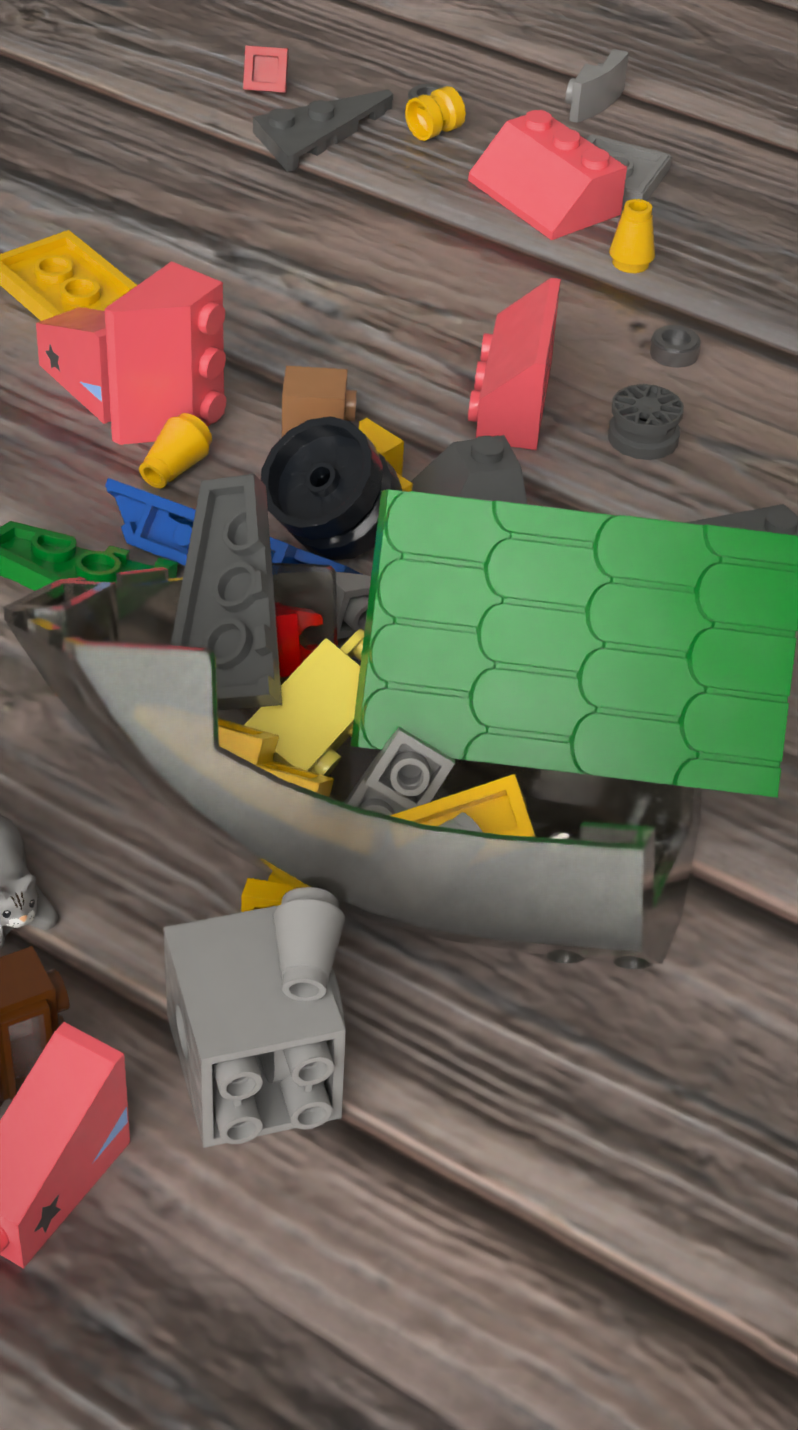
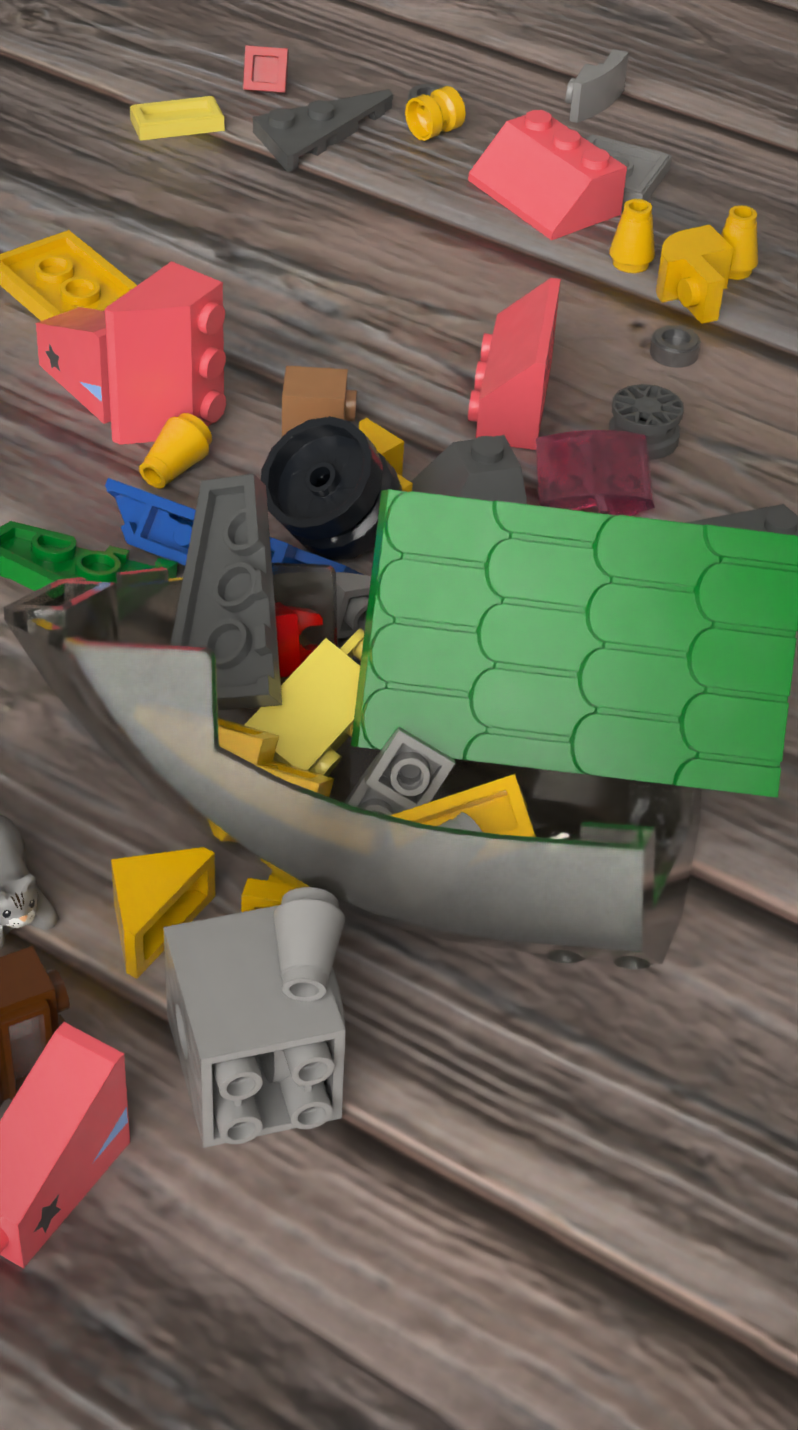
(158, 893): none -> yellow slope
(176, 118): none -> light yellow tile
(594, 470): none -> clear pink slope
(695, 271): none -> yellow brick
(741, 234): none -> yellow cone

